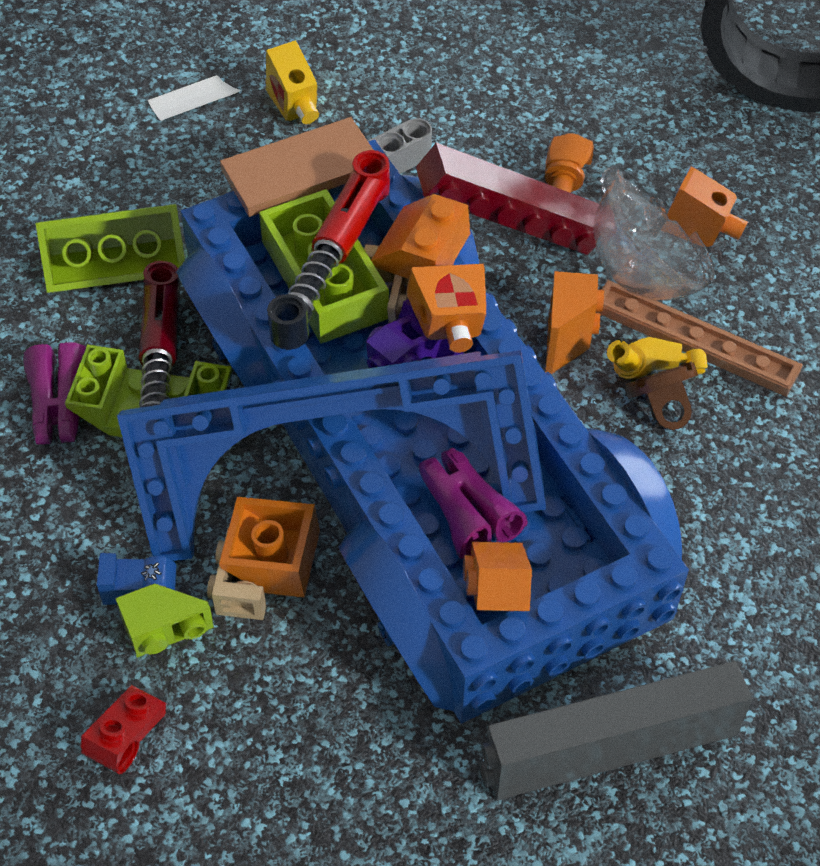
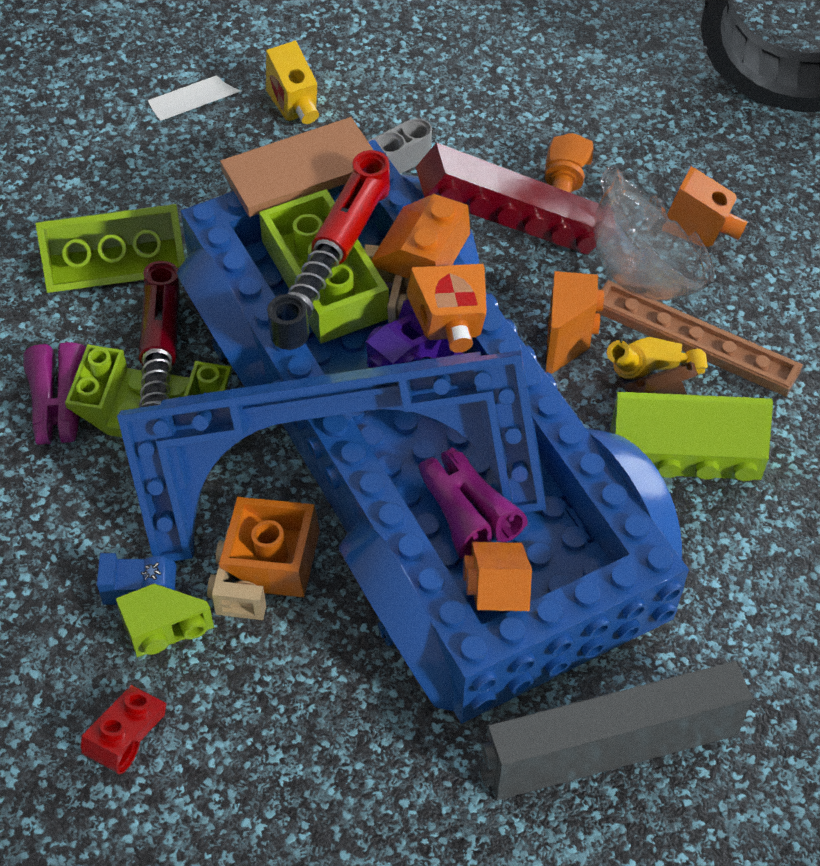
(697, 433): none -> lime slope

